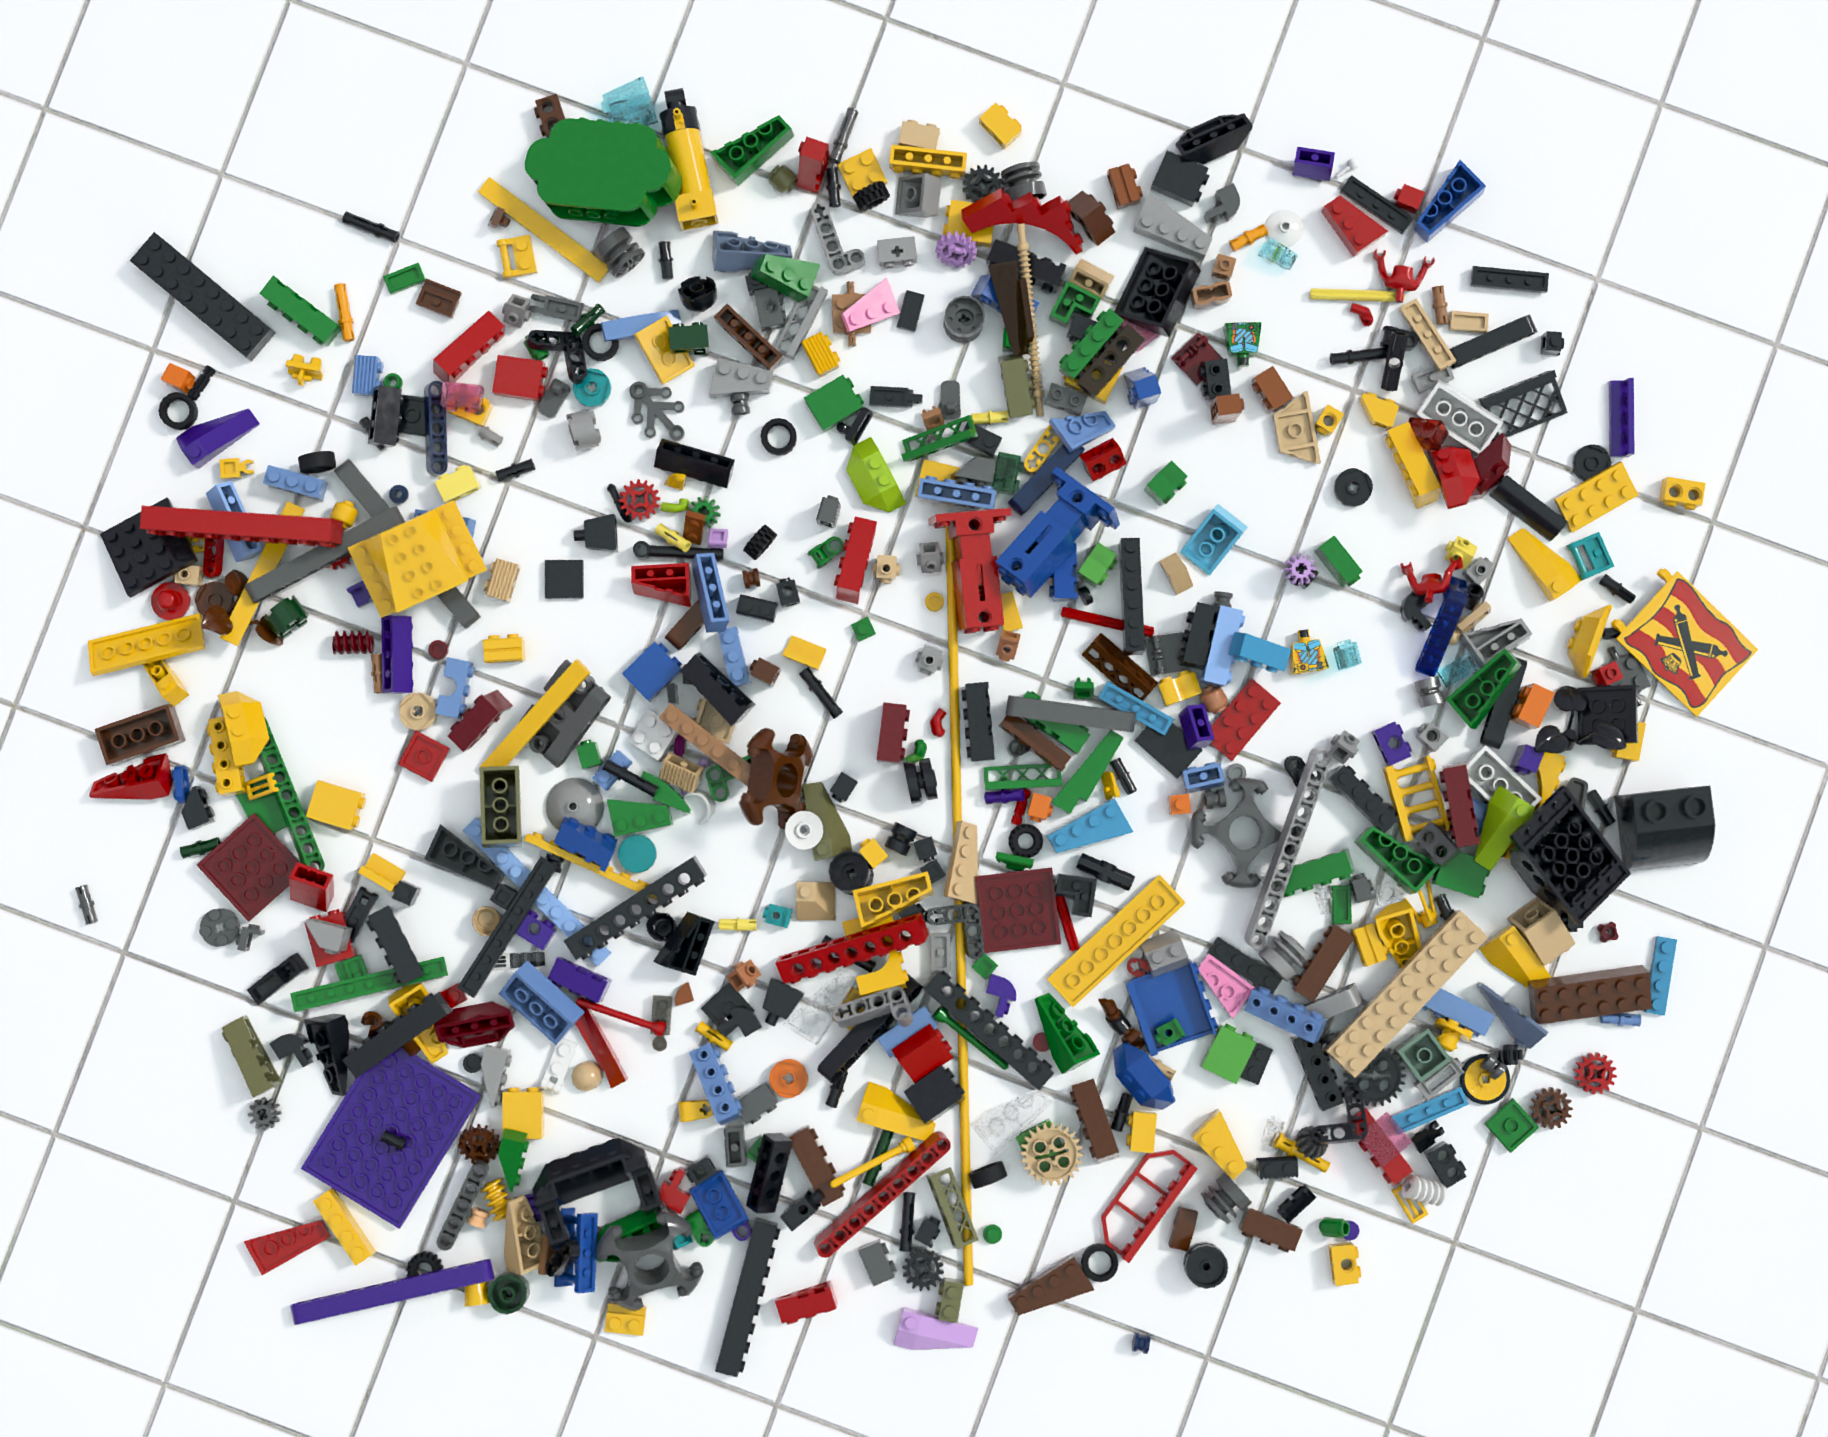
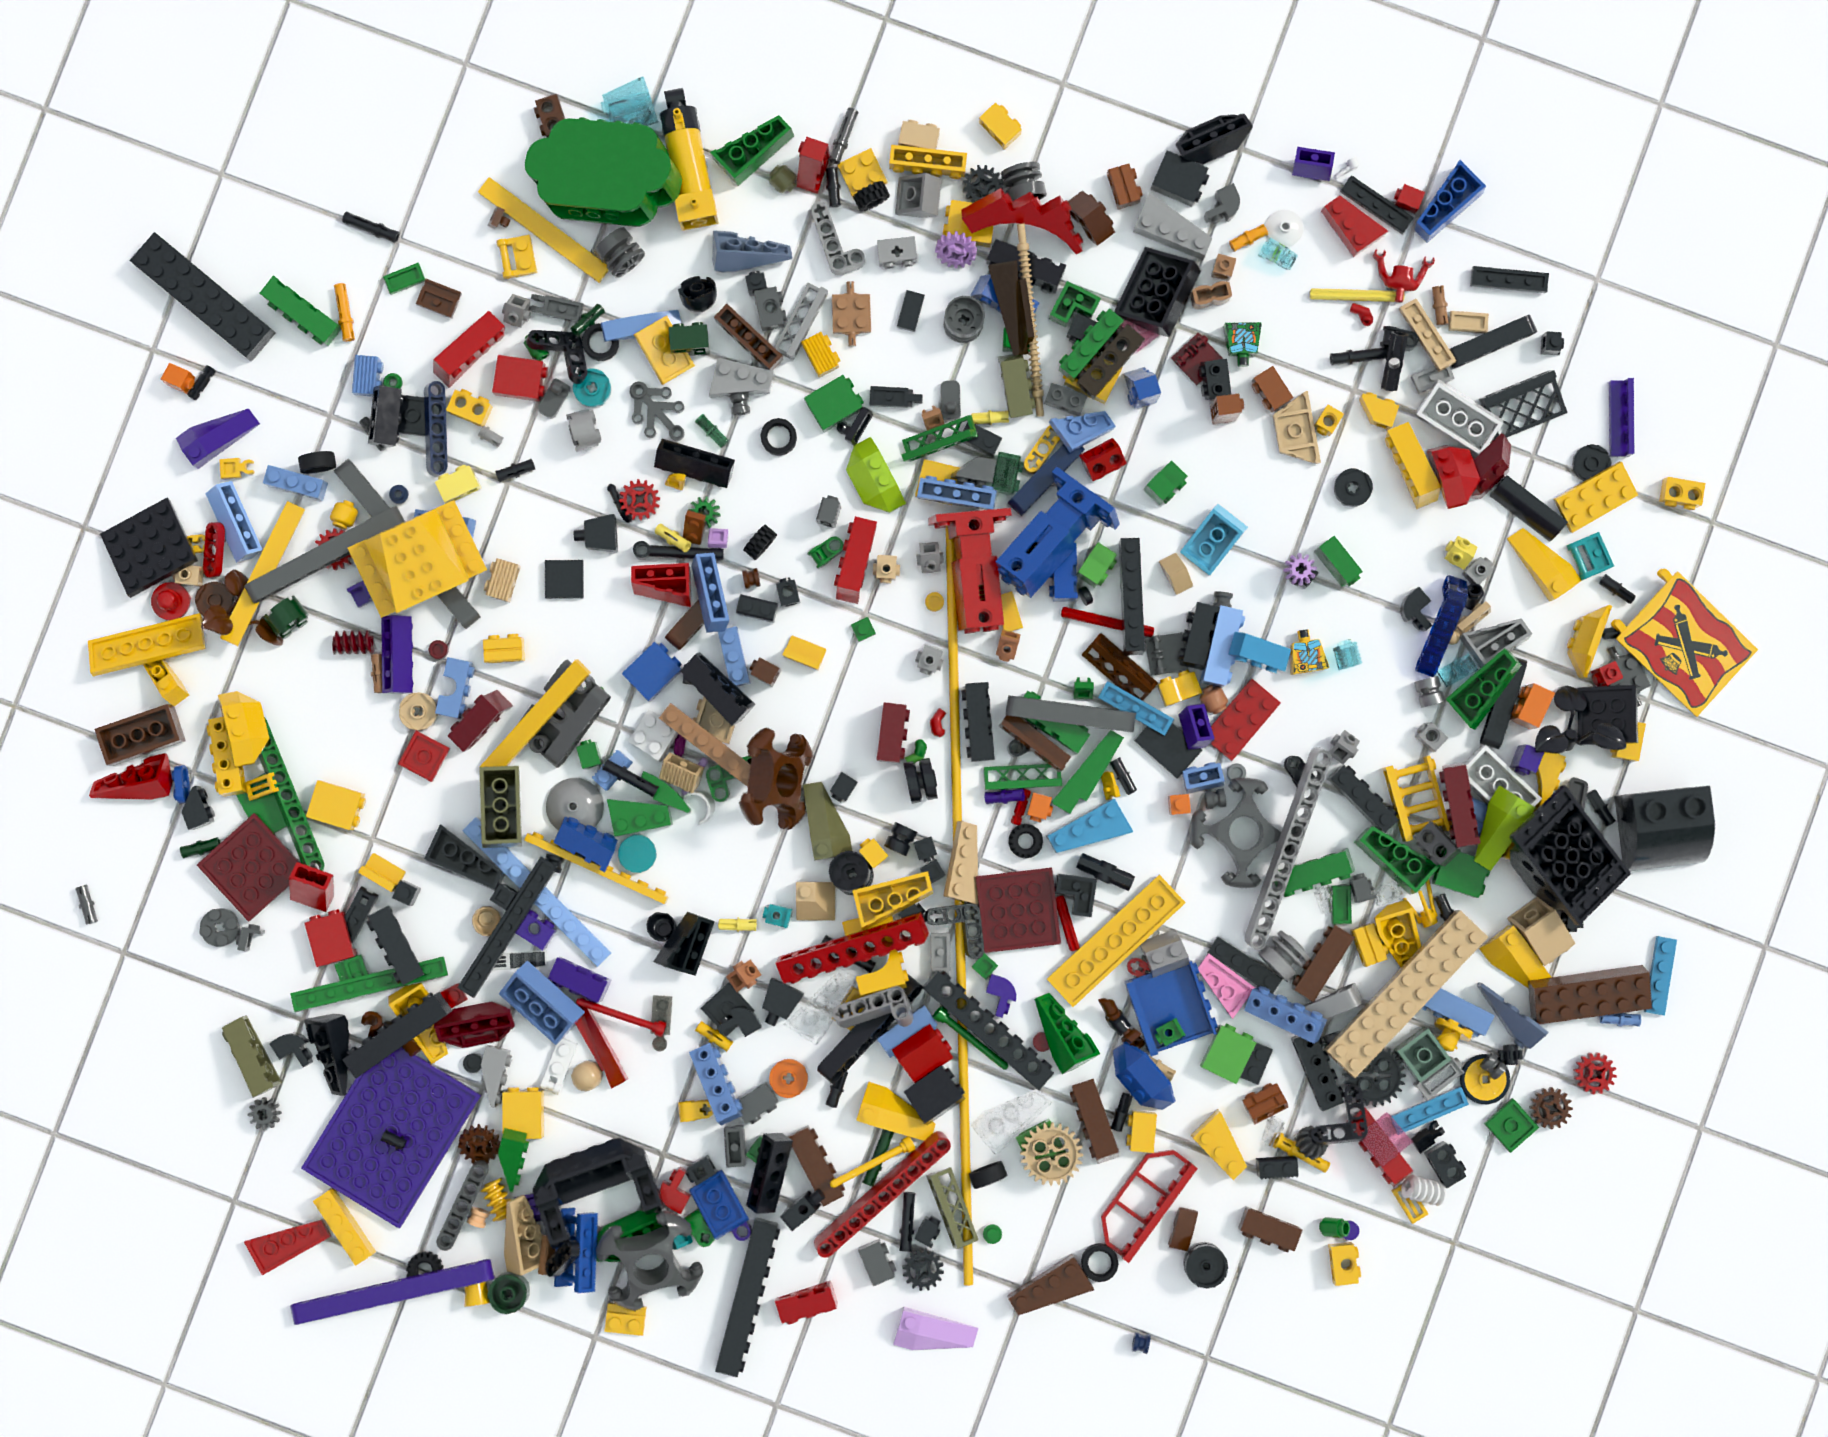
(165, 403): black tyre -> none
(241, 526): red brick -> none
(277, 978): black slope -> none
(304, 371): yellow hips -> none
(329, 935): light grey slope -> none
(462, 396): clear pink brick -> none
(576, 941): black brick -> none
(666, 260): black axle -> none
(672, 692): black tile -> none
(675, 508): lime arm -> none
(684, 995): dark orange tile -> none
(711, 430): none -> clear green axle
(786, 275): wedge -> none
(813, 831): white dish -> none
(821, 693): black pin -> none
(871, 308): bright pink wing -> none
(950, 1302): olive brick -> none
(1014, 862): green tile -> none
(1091, 278): tan brick -> none
(1225, 1198): dark grey wheel -> none
(1265, 1103): none -> dark orange brick
(1301, 1199): black hinge -> none
(1382, 736): dark purple brick -> none
(1429, 432): clear red slope -> none
(1433, 582): red piece -> none
(1612, 932): dark red plate -> none

